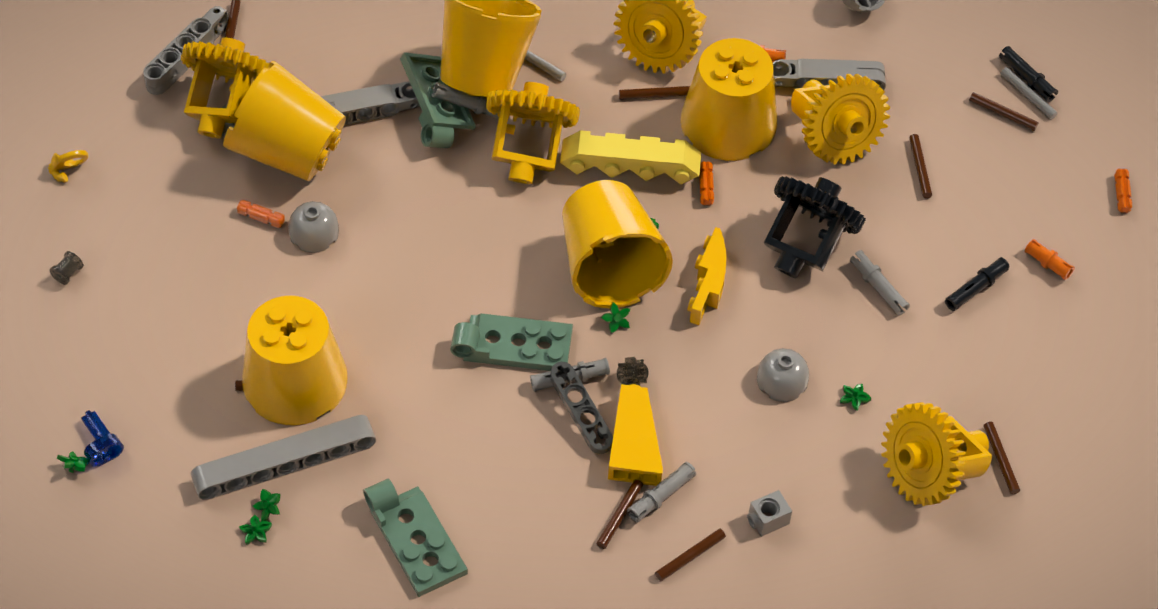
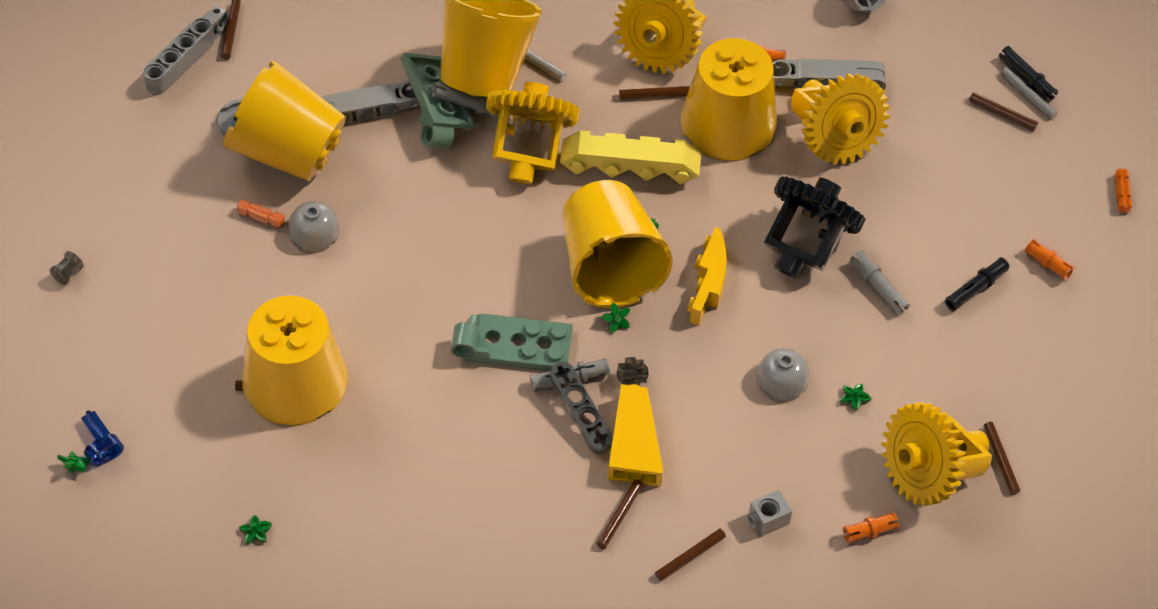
(66, 161): yellow piece -> none
(223, 60): yellow piece -> none
(267, 504): green plant -> none
(283, 457): light grey beam -> none
(386, 509): sand green hinge -> none
(653, 498): light grey pin -> none
(706, 183): orange axle -> none
(870, 527): none -> orange pin
(920, 166): reddish brown bar -> none

